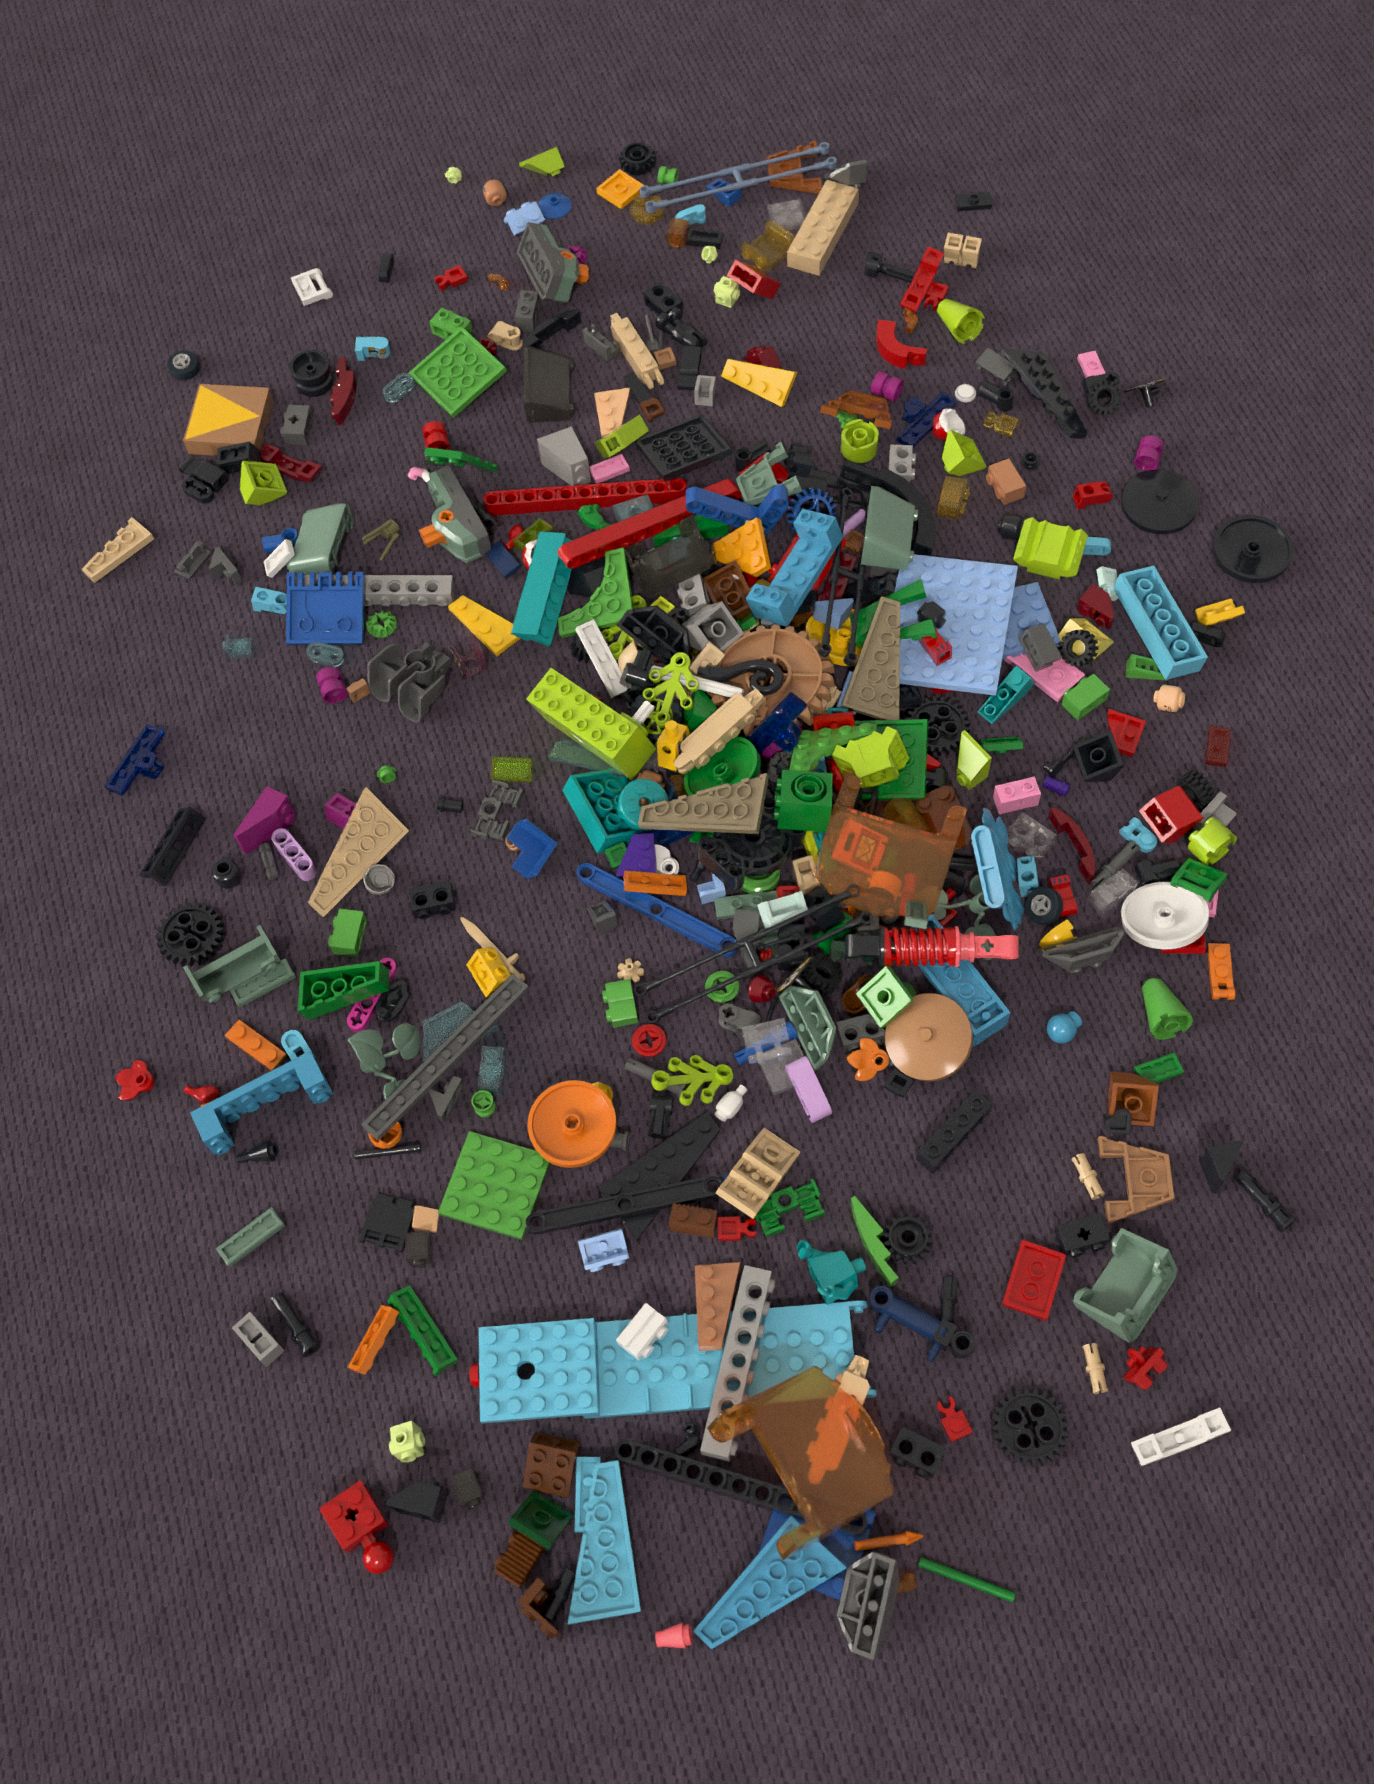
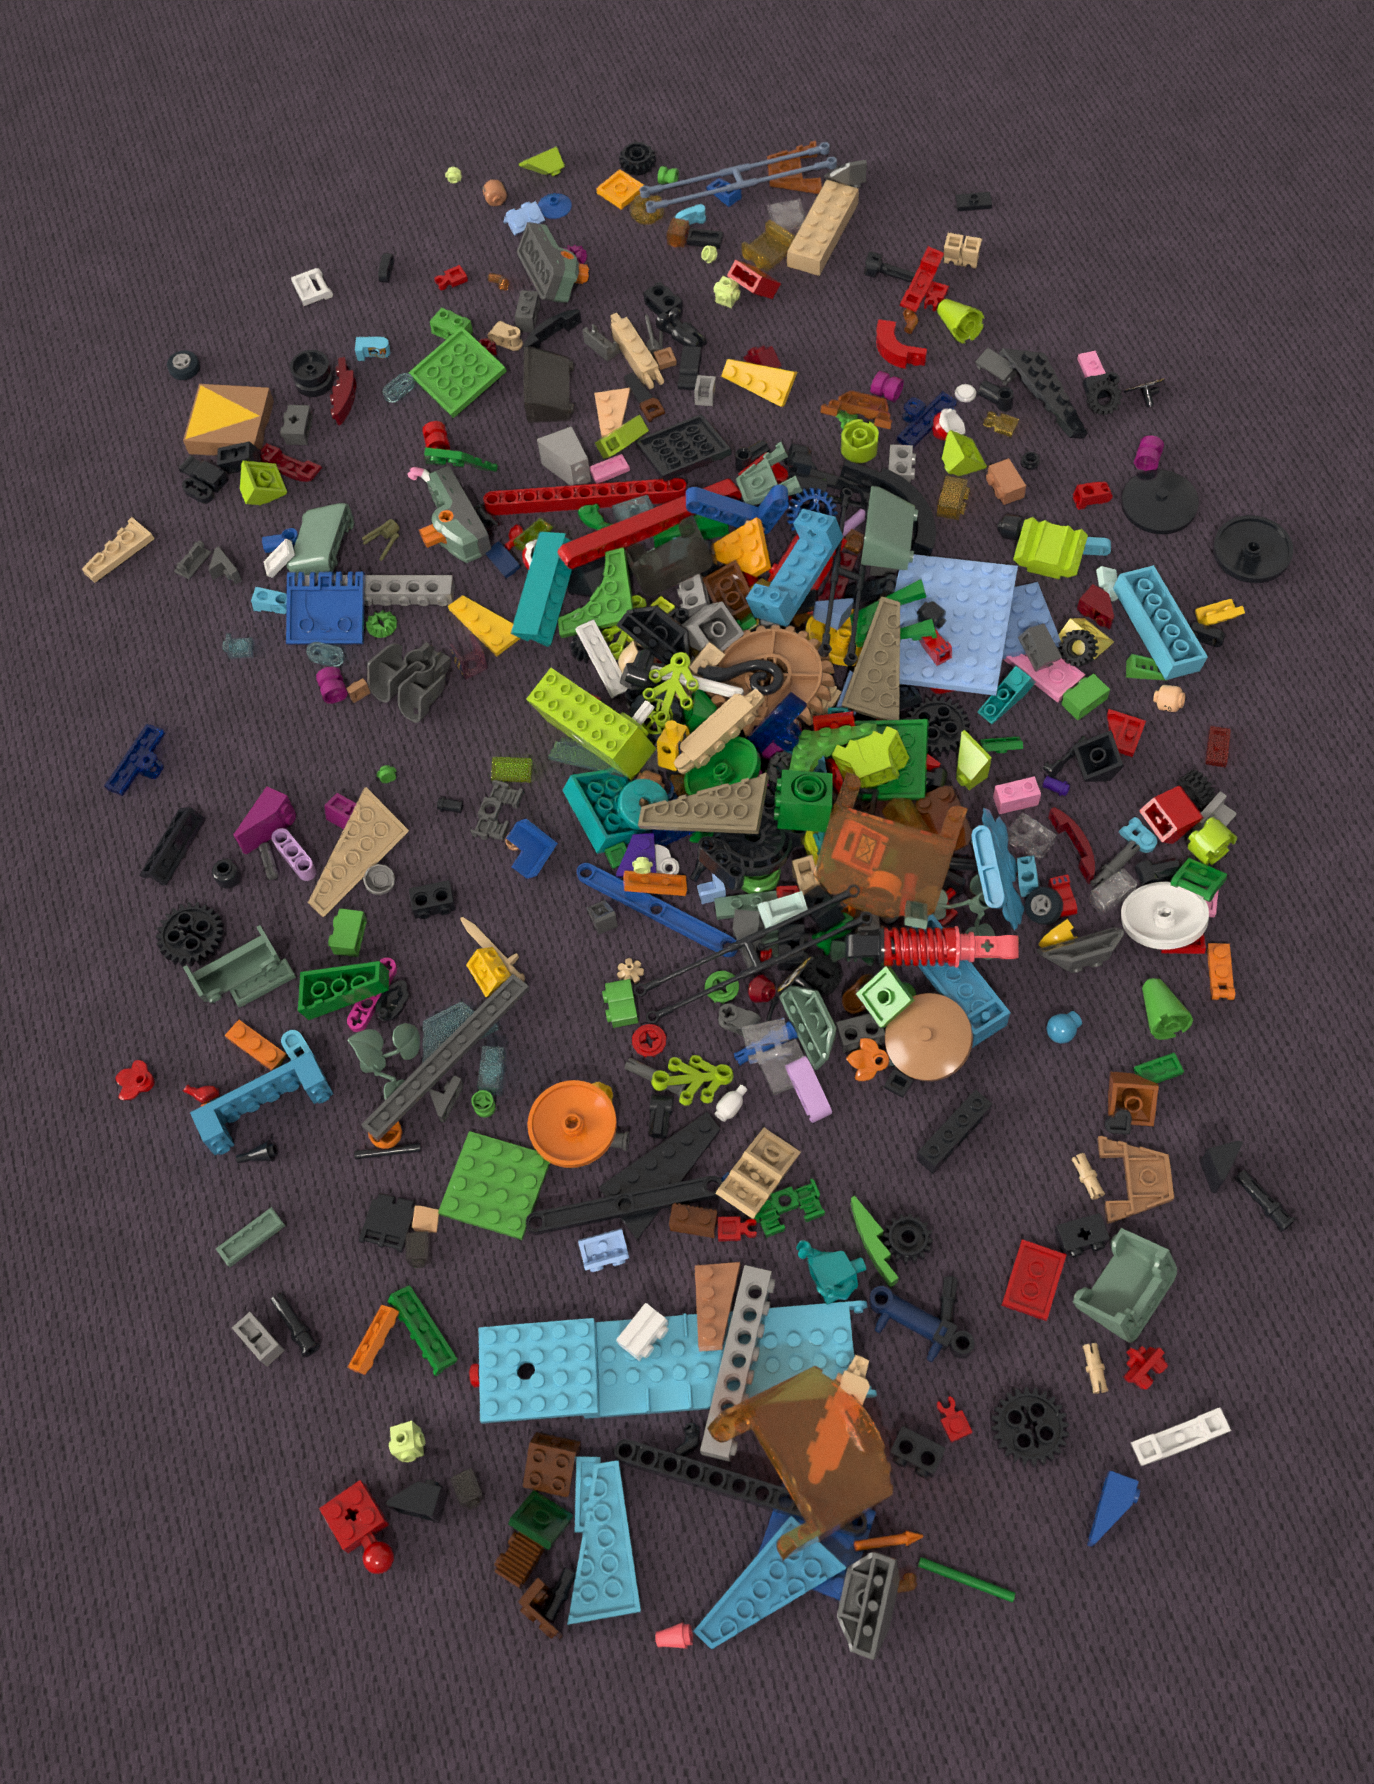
(642, 865): none -> yellowish green plate
(1116, 1498): none -> blue slope

